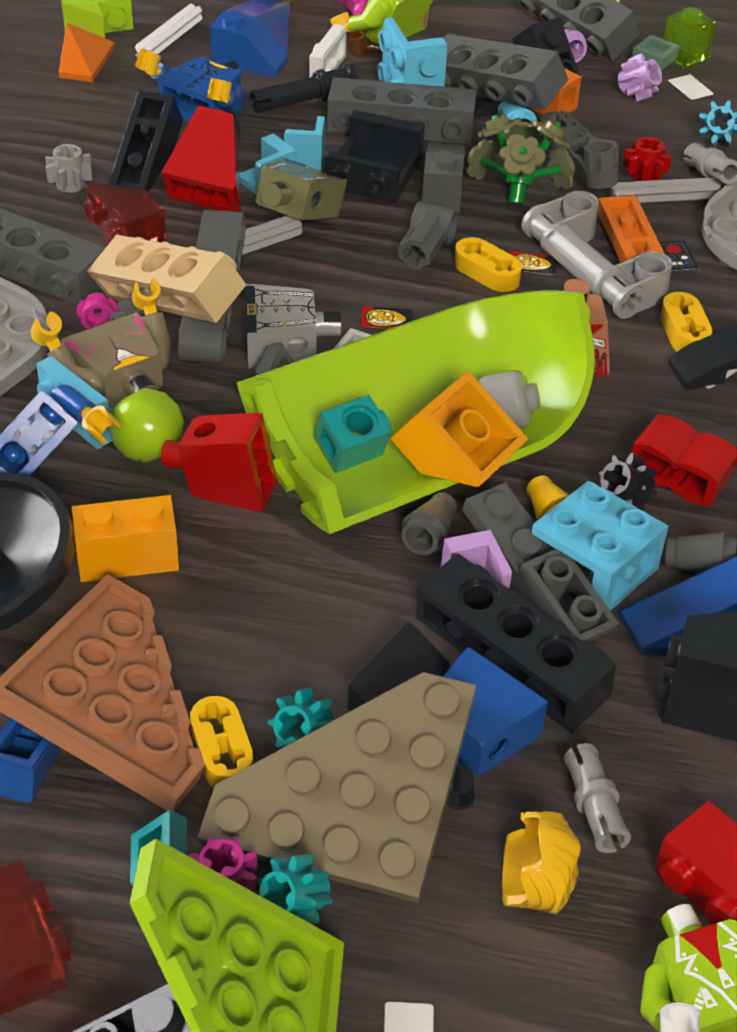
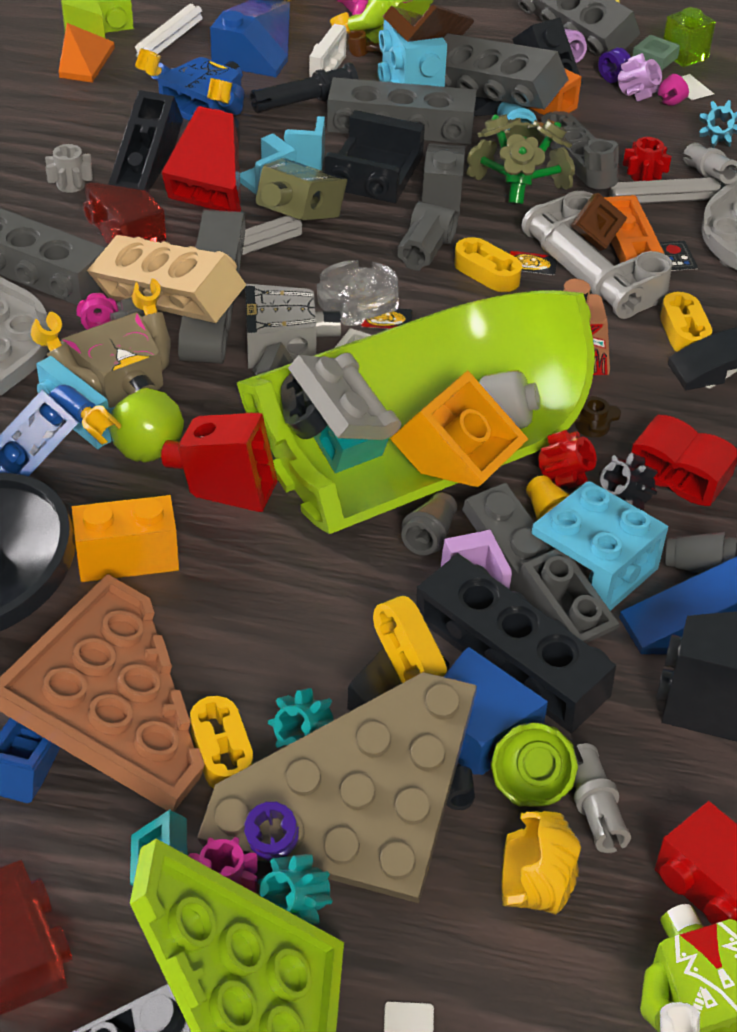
(254, 836): none -> dark purple bush
(299, 410): none -> black beam
(344, 397): none -> light grey plate
(358, 291): none -> clear plate
(407, 639): none -> yellow beam
(433, 24): none -> reddish brown panel
(534, 765): none -> lime hair
(567, 459): none -> red gear
(596, 417): none -> dark brown plate
(599, 221): none -> reddish brown tile
(607, 66): none -> dark purple bush
(673, 90): none -> dark pink hinge

